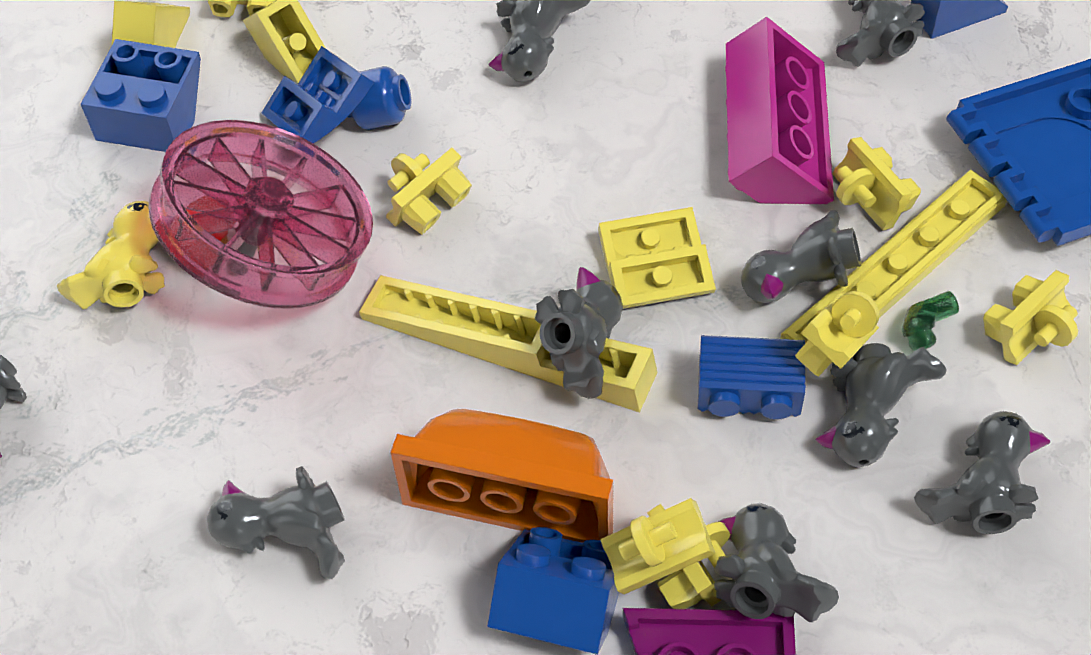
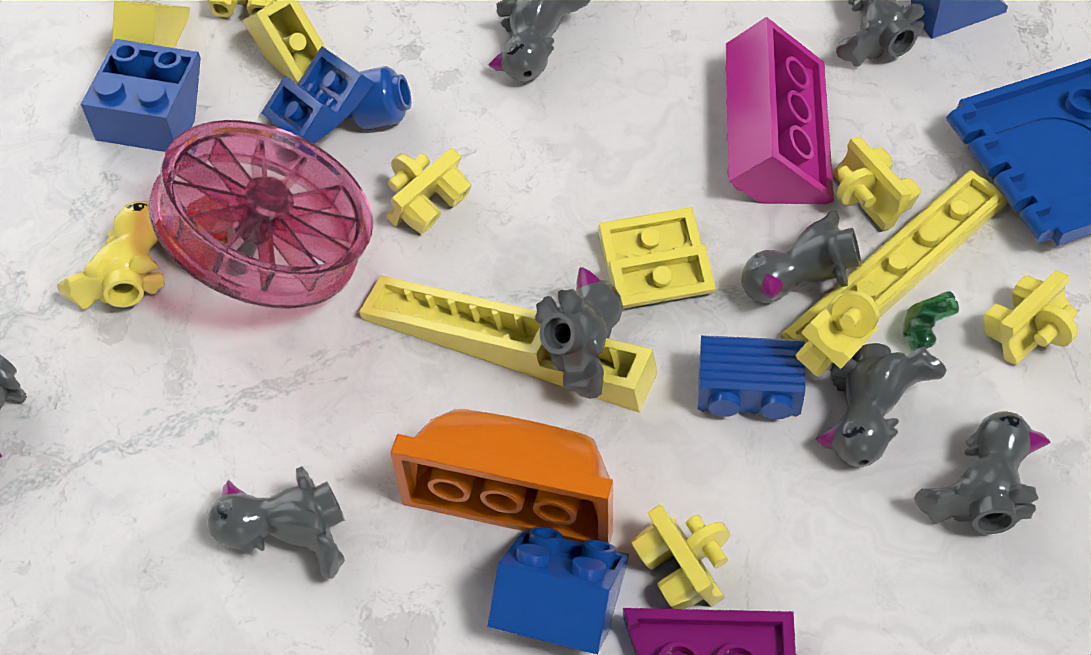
(657, 546): light yellow hips -> none
(763, 572): dark grey animal -> none

